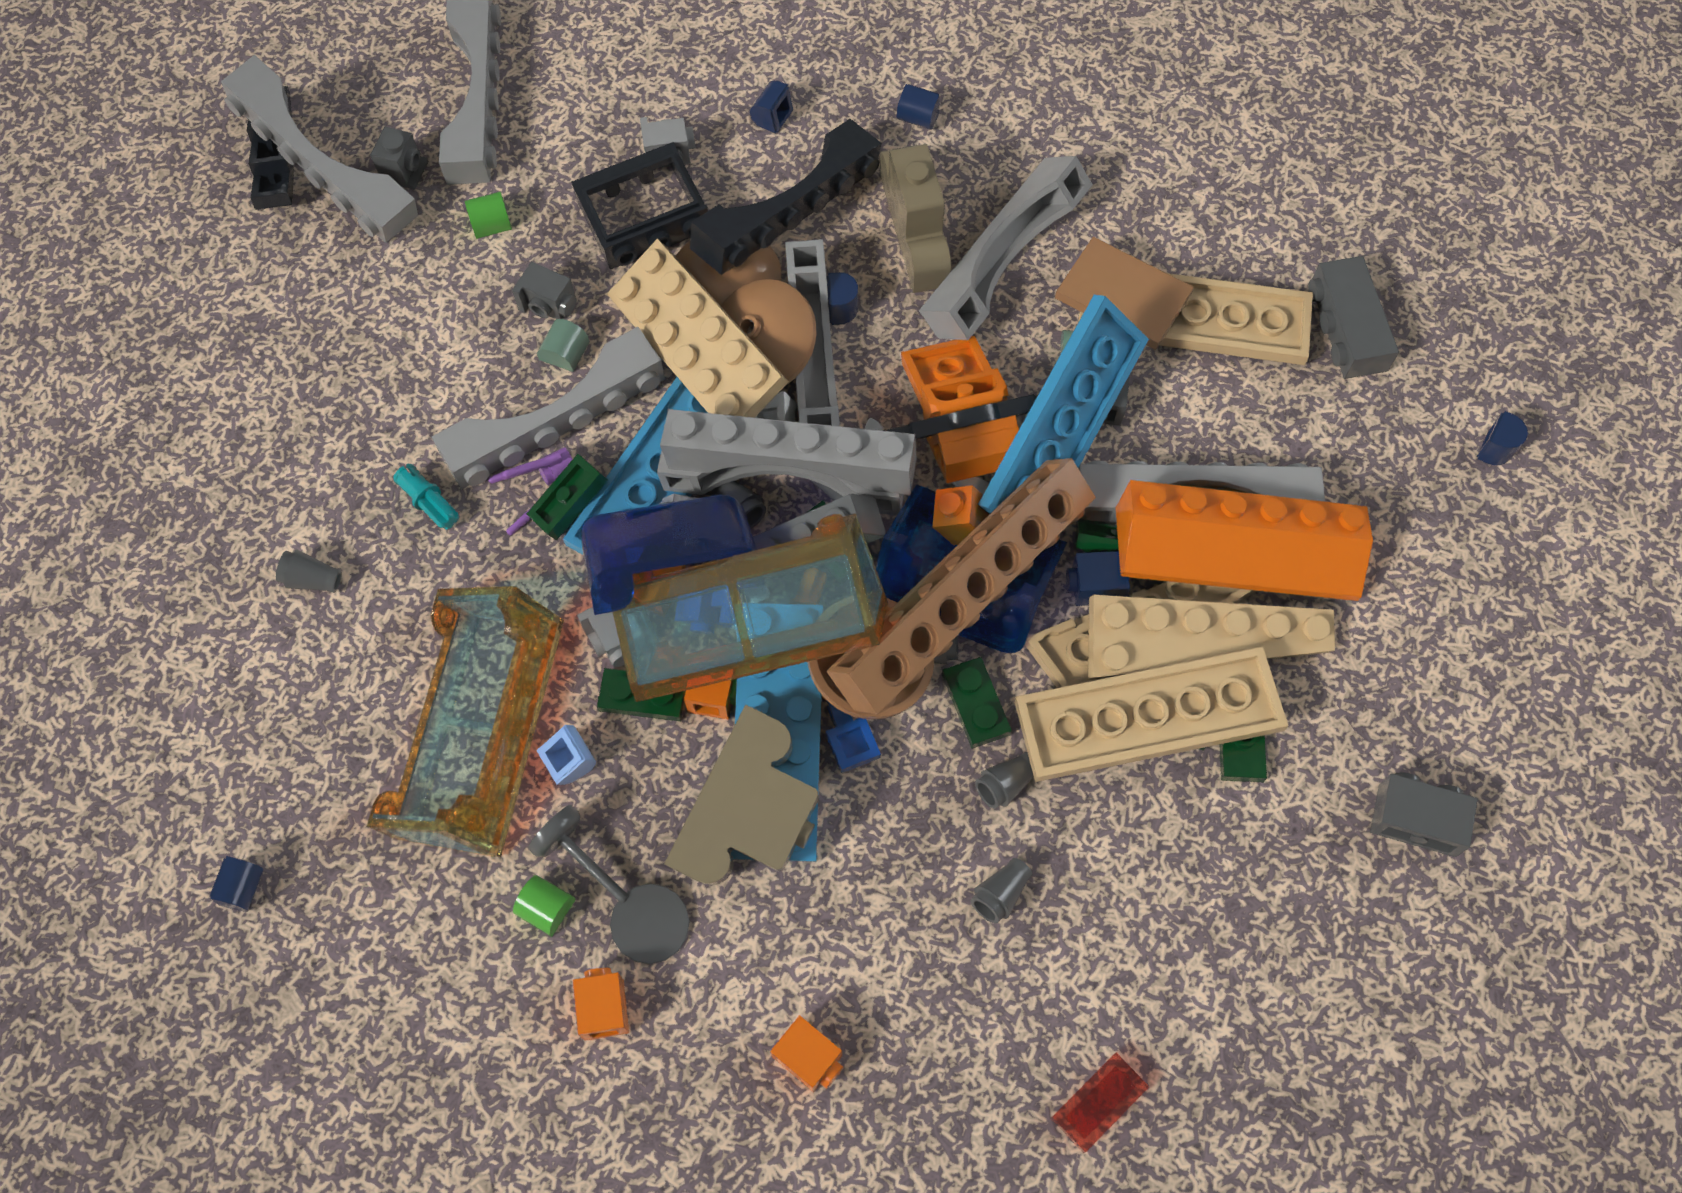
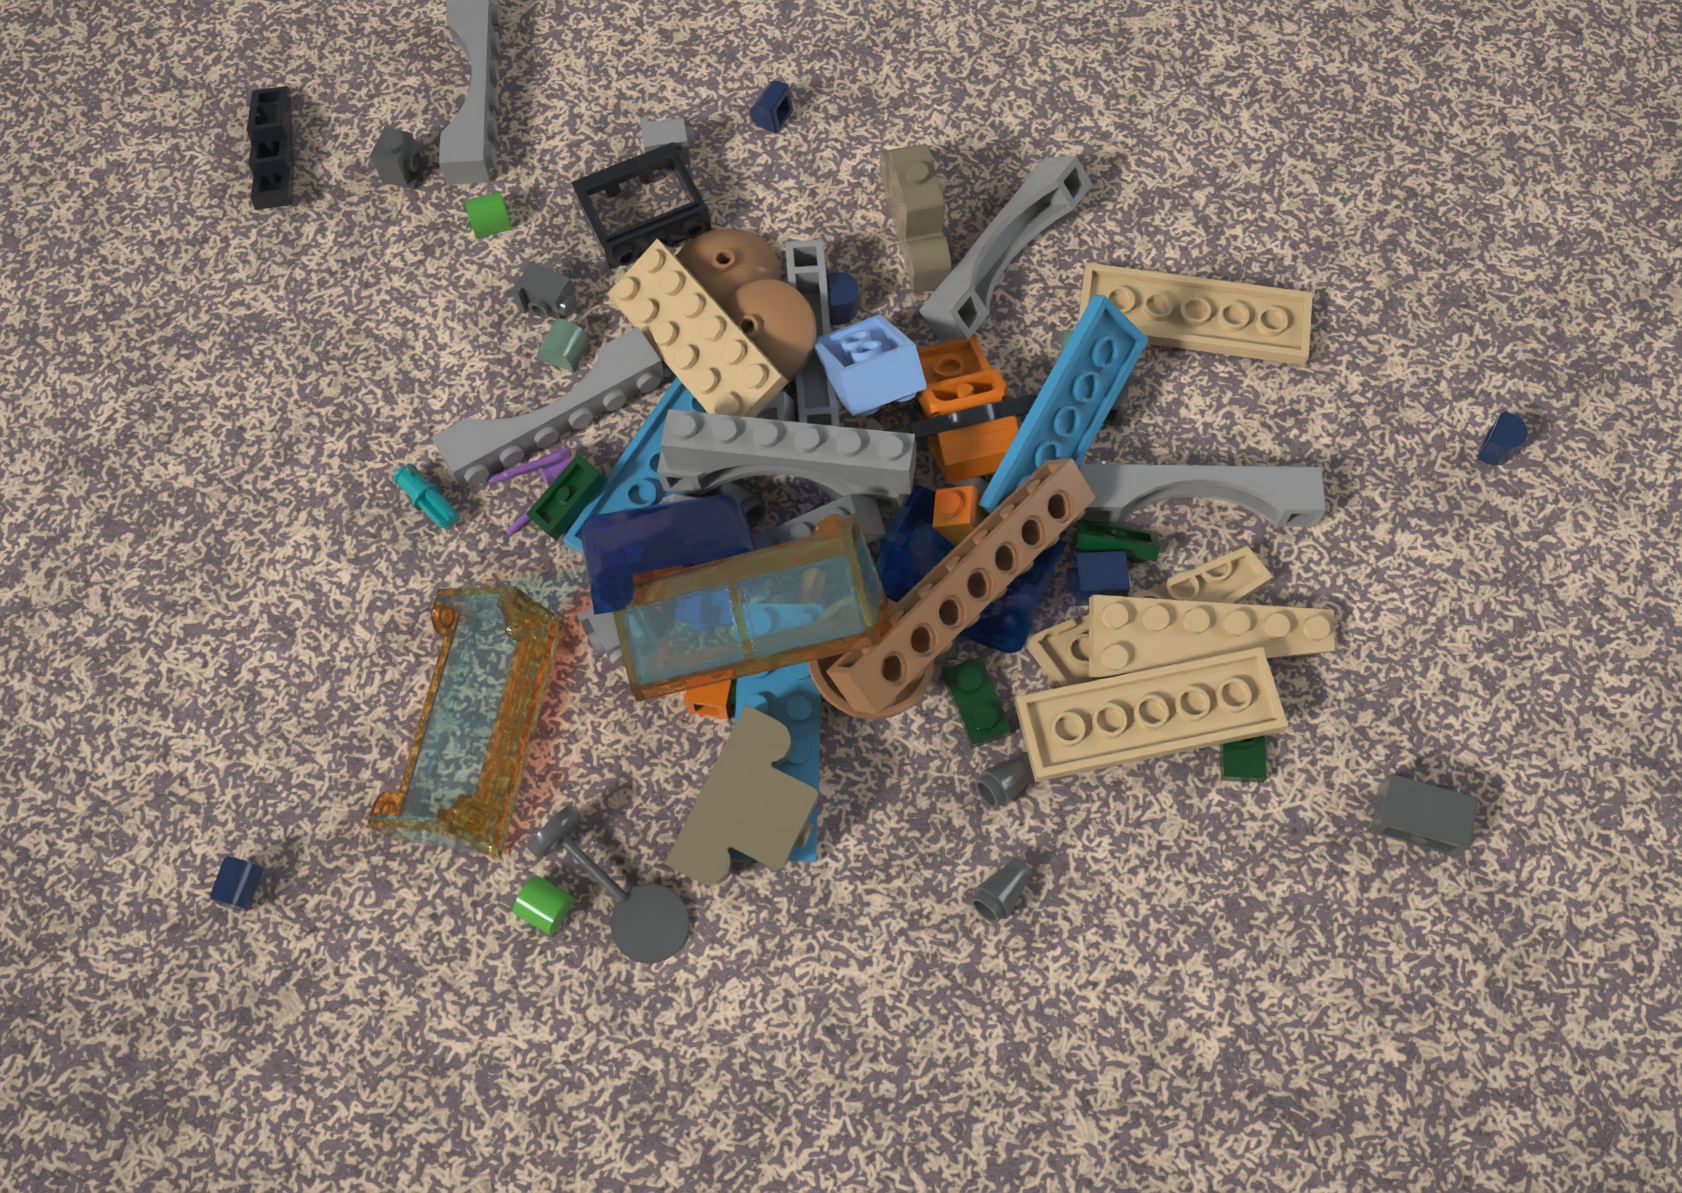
(304, 572): dark grey cone -> none
(373, 198): light grey arch -> none
(566, 756): light blue brick -> none
(600, 1004): orange brick -> none
(617, 698): dark green plate -> none
(732, 234): black arch -> none
(808, 1055): orange brick -> none
(850, 740): blue plate -> none
(870, 365): none -> light blue slope
(918, 106): dark blue brick -> none
(1099, 1102): clear red plate -> none
(1136, 288): medium nougat tile -> none
(1243, 540): orange slope -> none
(1353, 317): dark grey brick -> none

